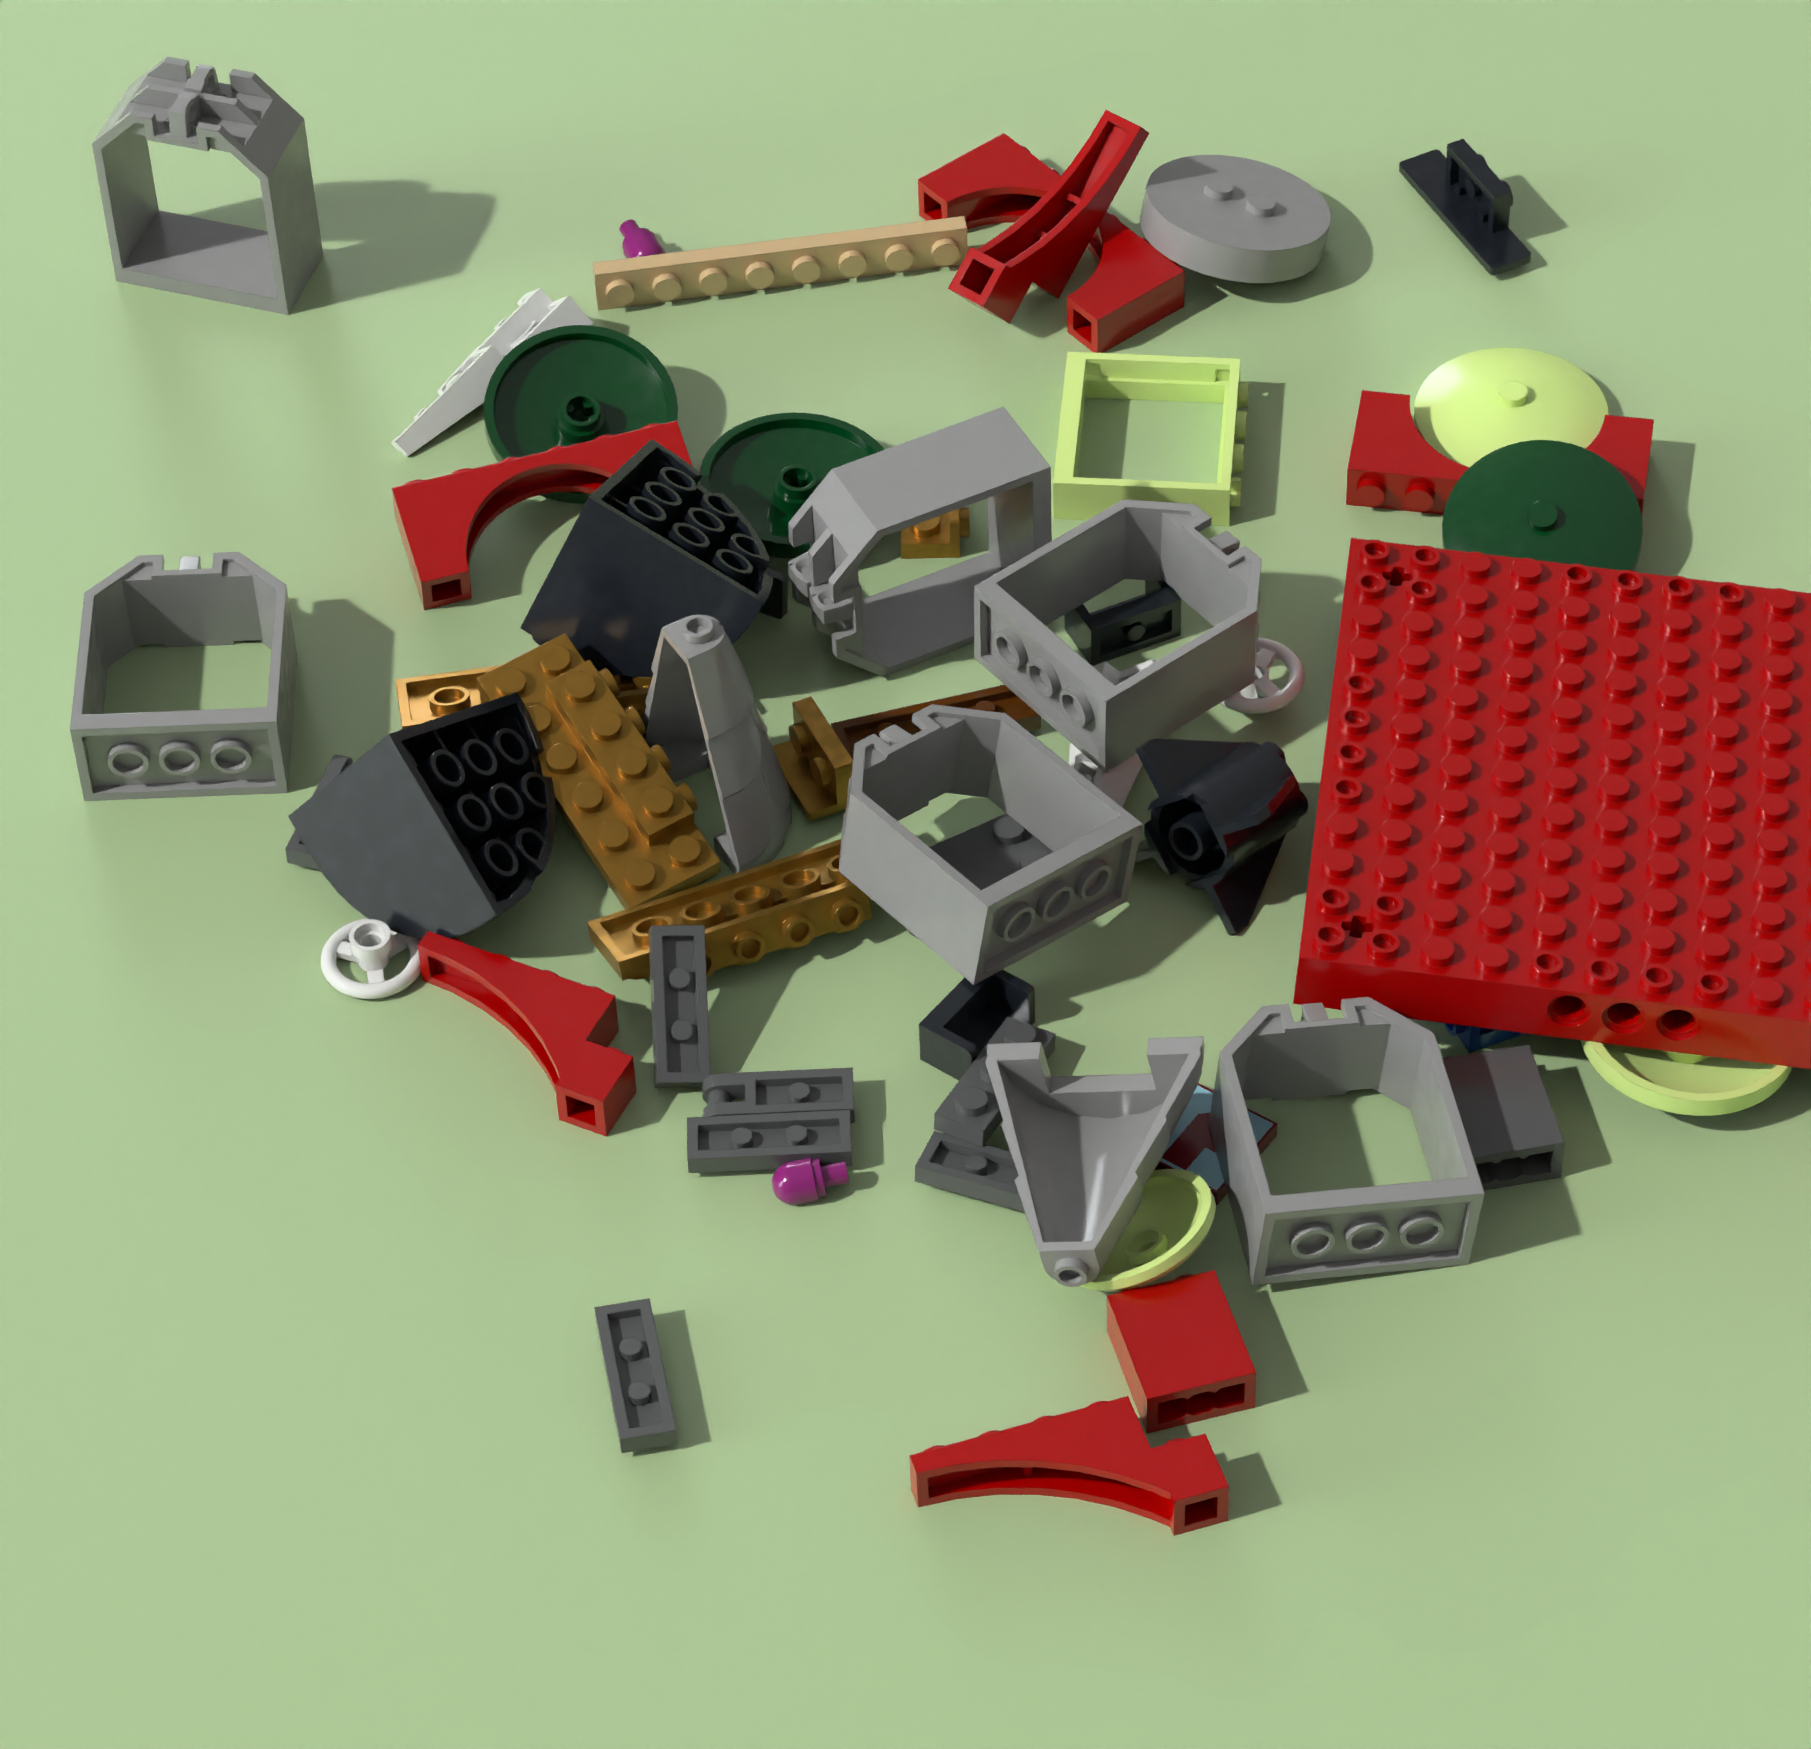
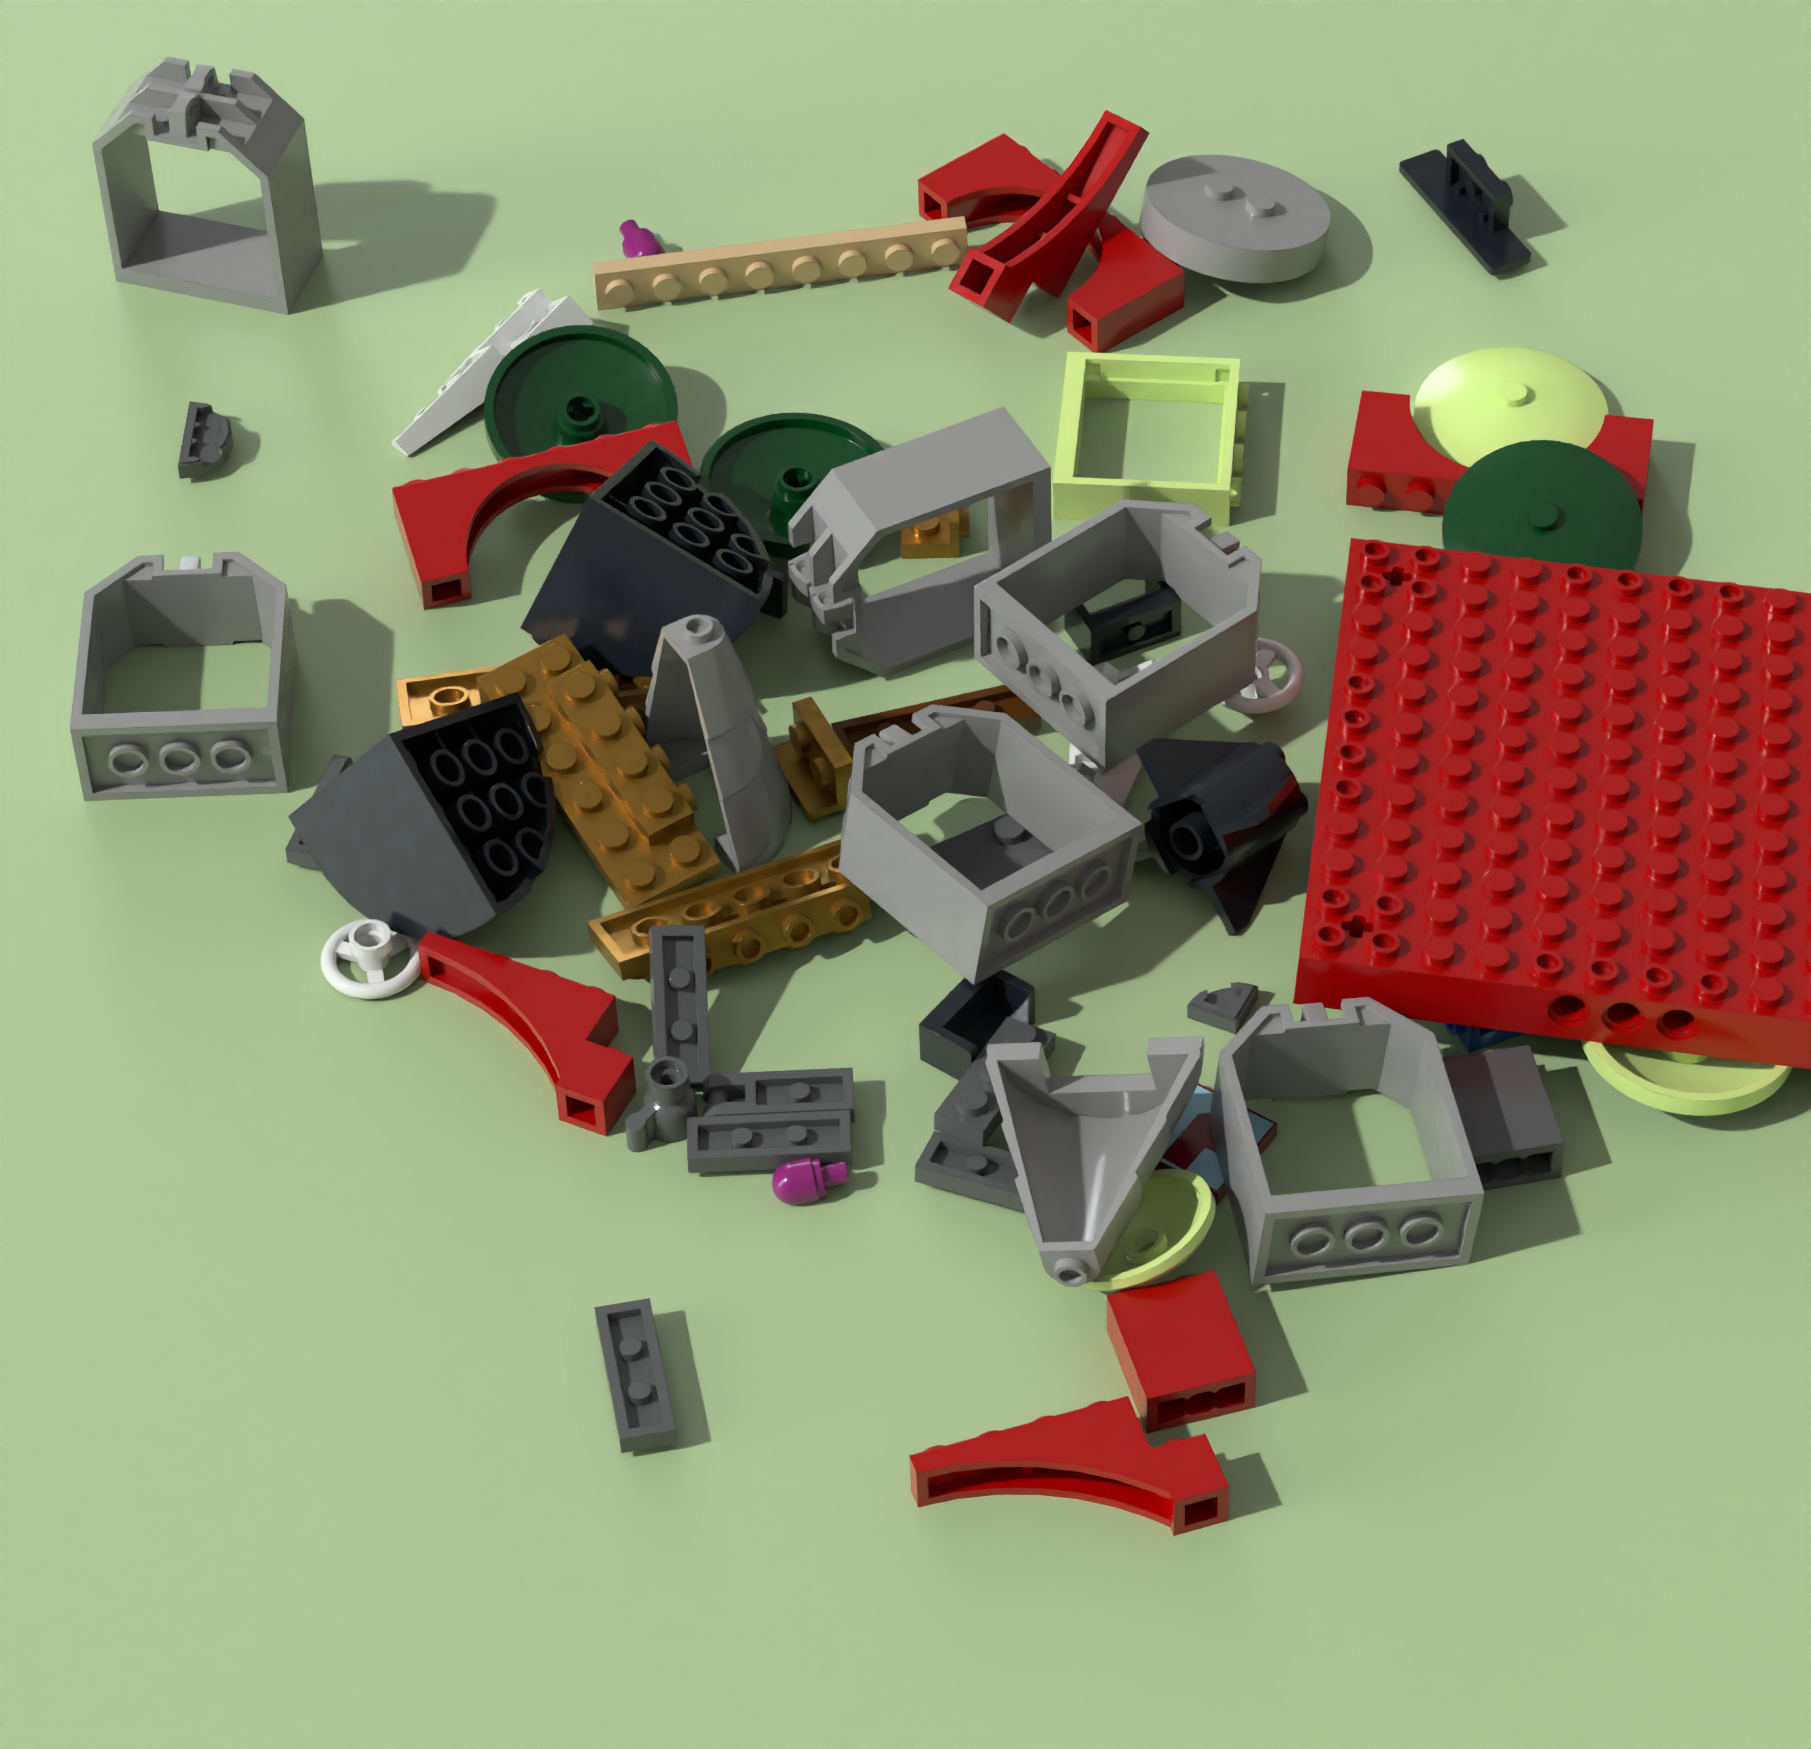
(205, 441): none -> dark grey plate
(665, 1105): none -> dark grey piece
(1224, 1007): none -> dark grey tile

